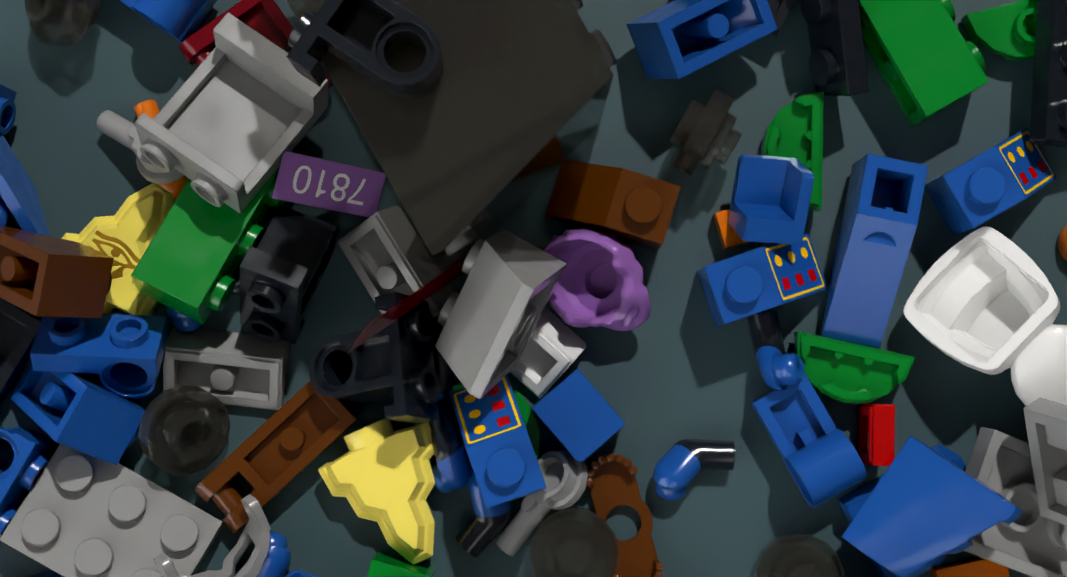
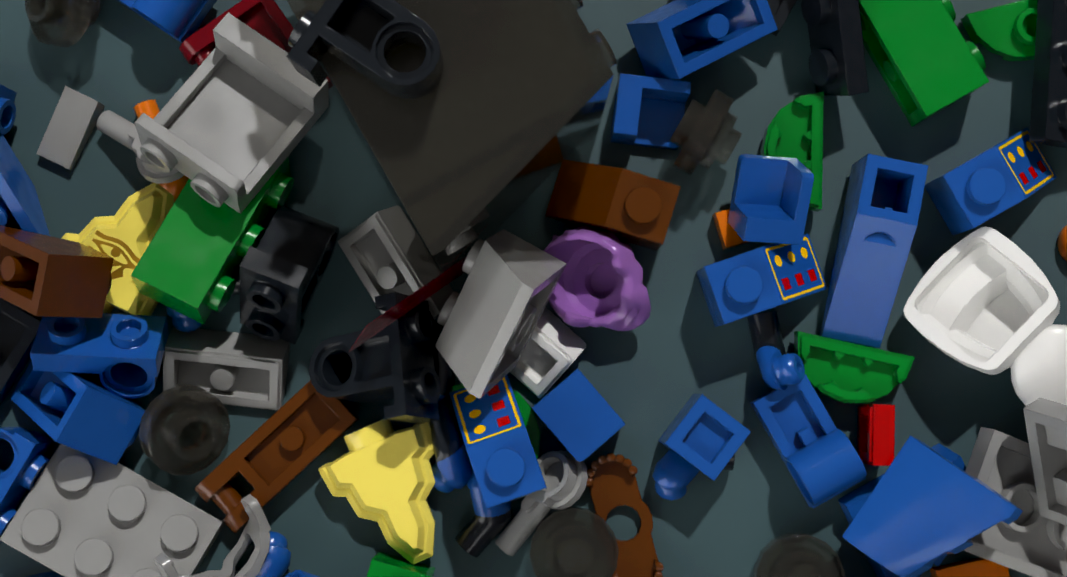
(70, 128): none -> light grey piece
(328, 184): medium lavender sticker -> none
(648, 110): none -> blue panel
(704, 435): none -> blue panel

